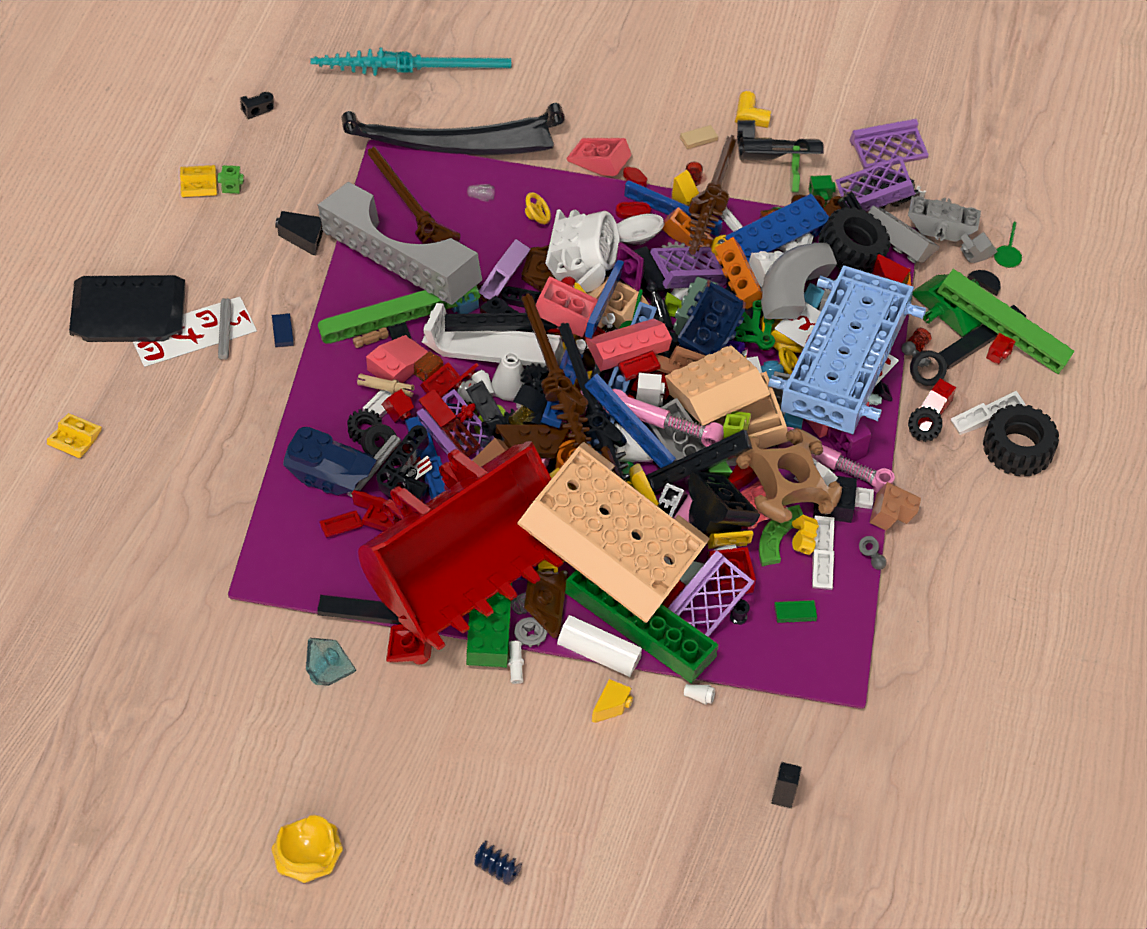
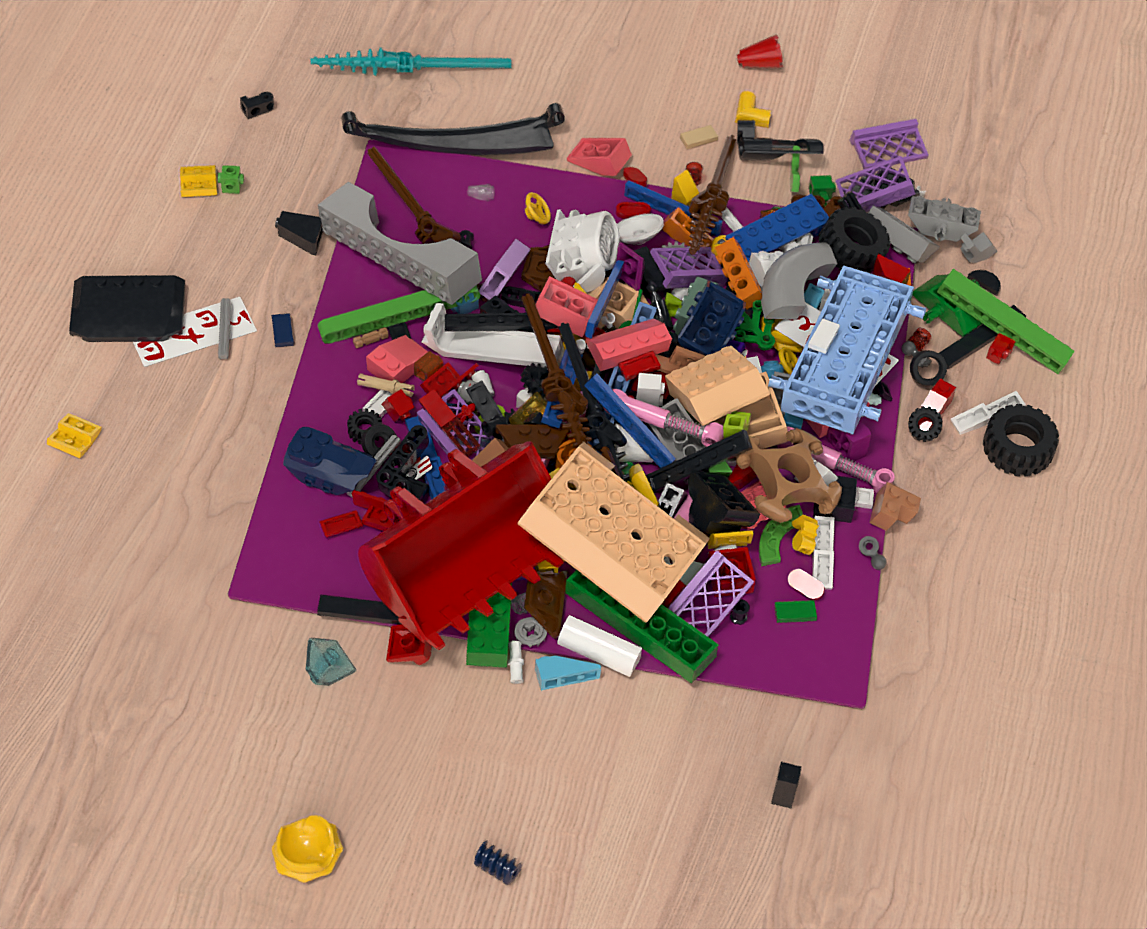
(469, 238): none -> black bush
(507, 377): white cone -> none
(531, 399): black piece -> none
(563, 671): none -> medium azure slope
(612, 701): yellow slope -> none
(701, 693): white cone -> none
(762, 54): none -> red cone
(806, 584): none -> tile
(824, 336): none -> white tile
(1007, 255): green piece -> none

